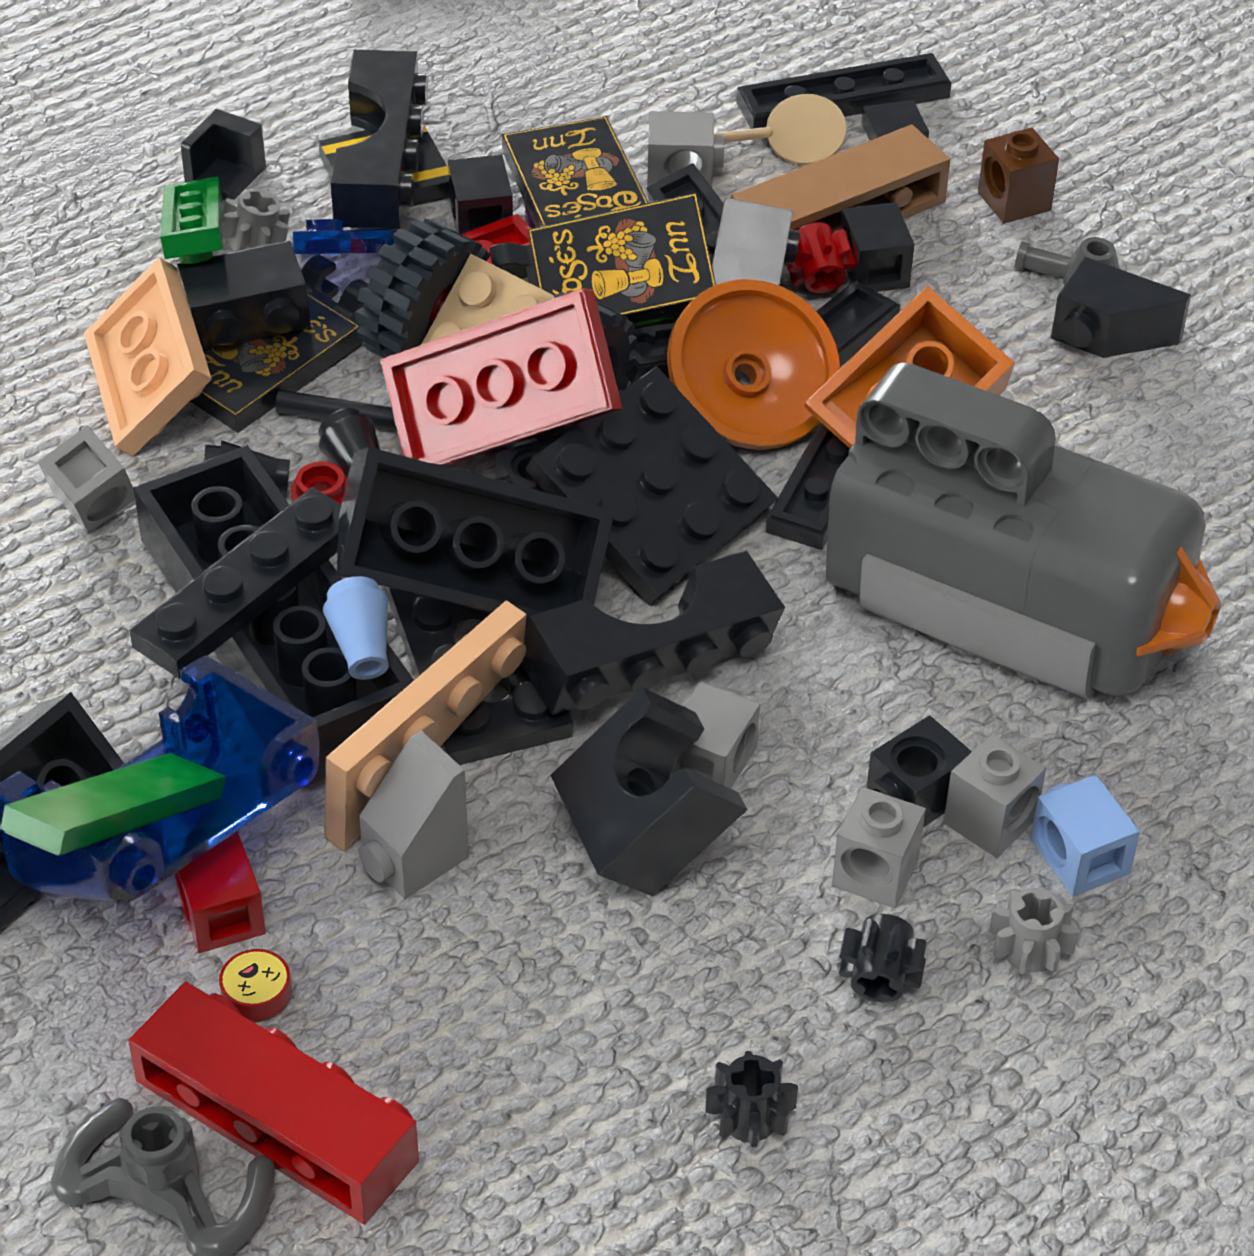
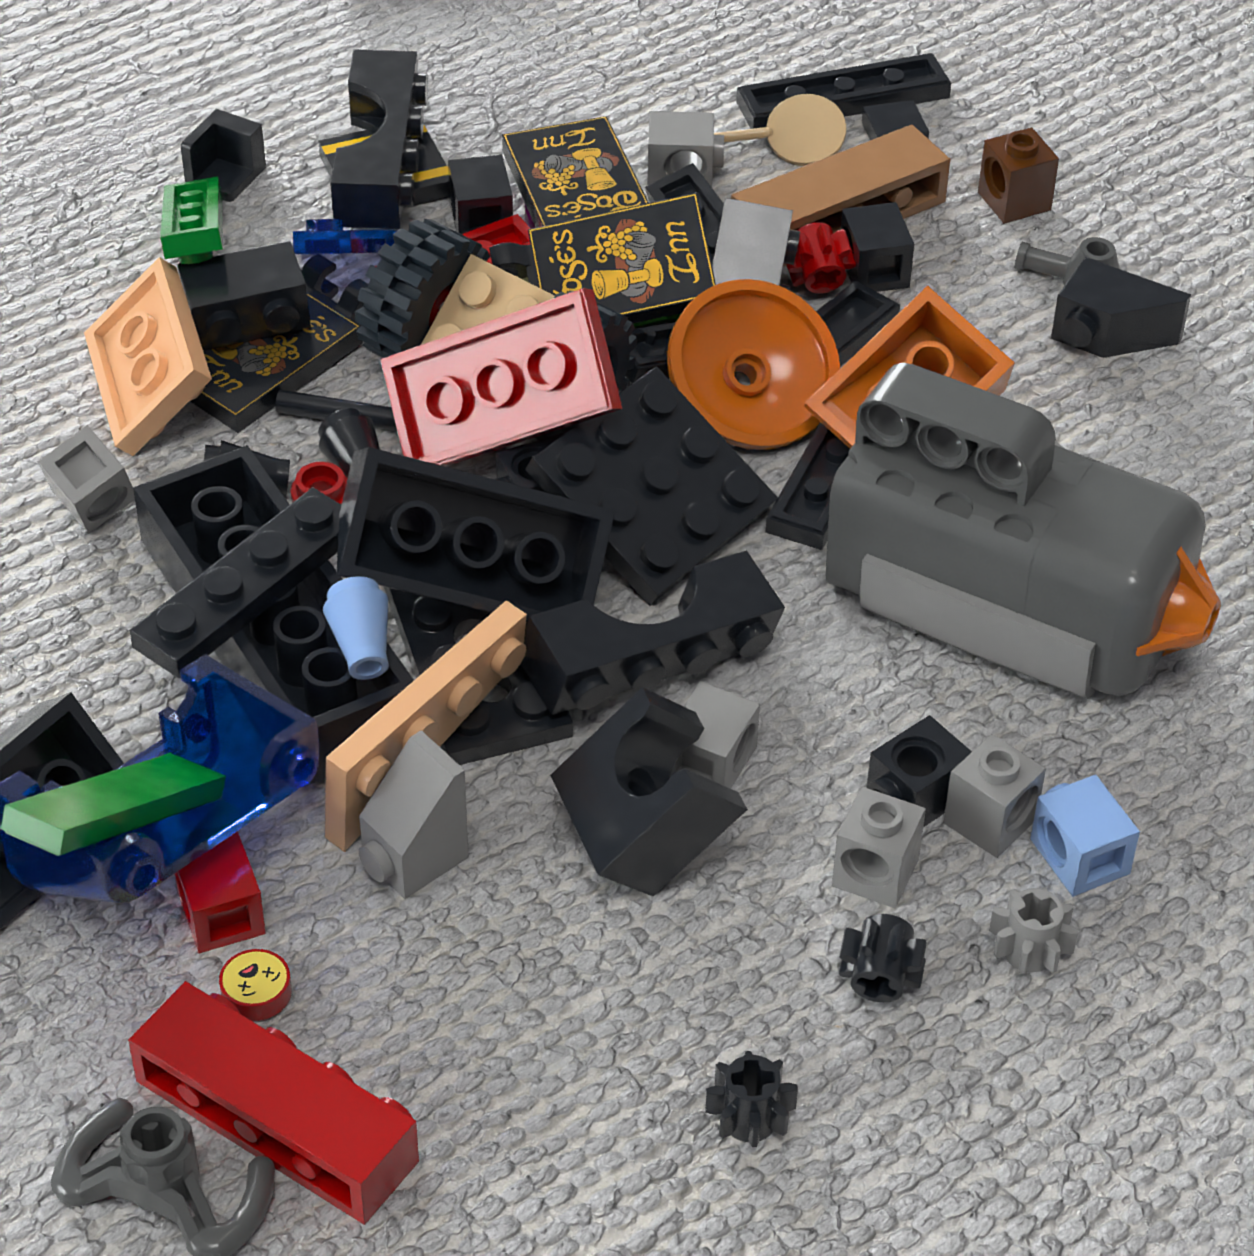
(254, 220): light grey gear -> none

